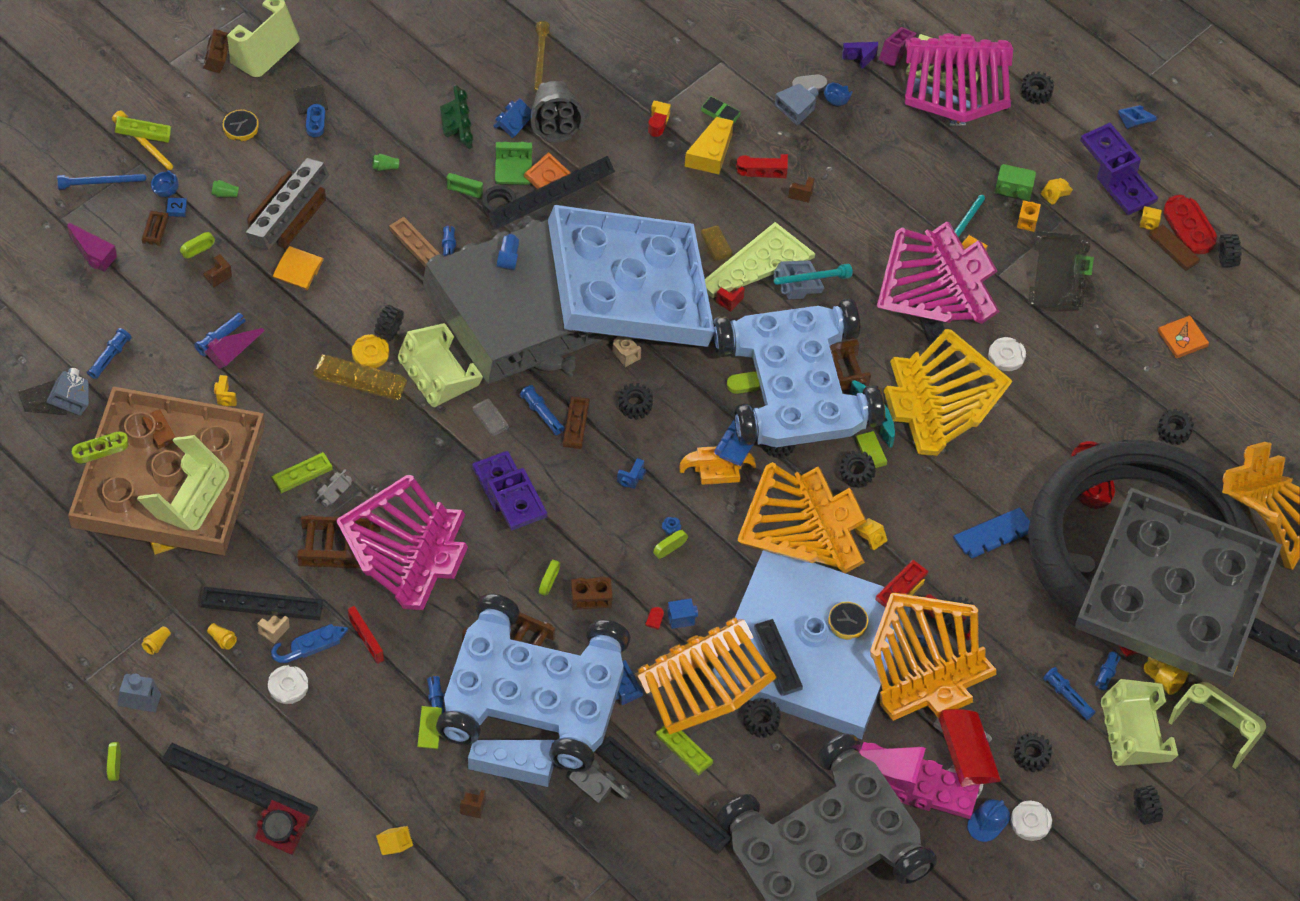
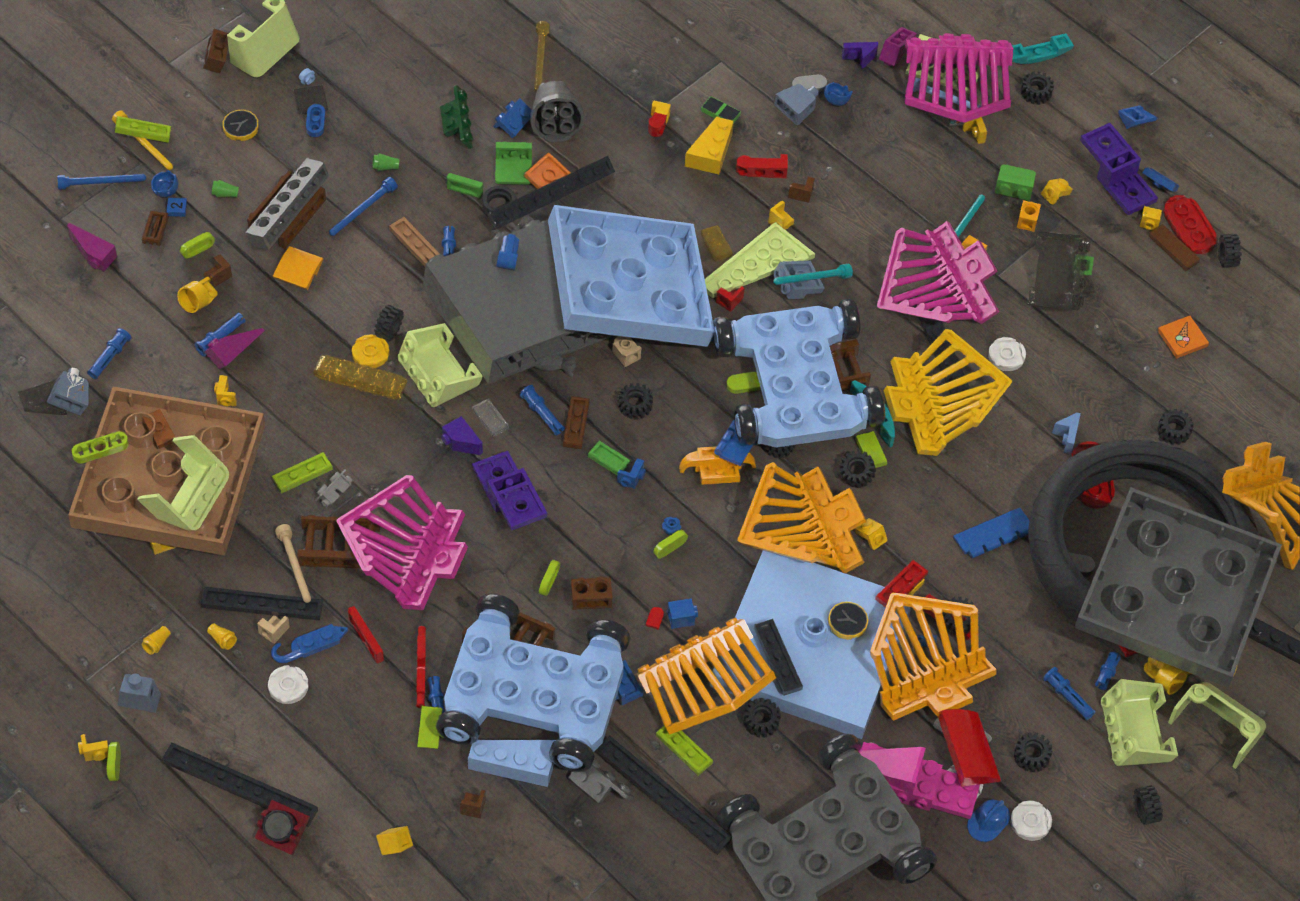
(93, 751): none -> yellow bracket
(196, 295): none -> yellow piece
(284, 534): none -> tan piece
(307, 76): none -> light blue plate
(388, 185): none -> blue piece
(421, 666): none -> red piece
(461, 437): none -> dark purple slope
(608, 458): none -> bright green tile
(779, 216): none -> yellow panel
(978, 129): none -> yellow bracket
(1044, 51): none -> teal slope
(1067, 428): none -> medium blue slope
(1160, 180): none -> blue plate

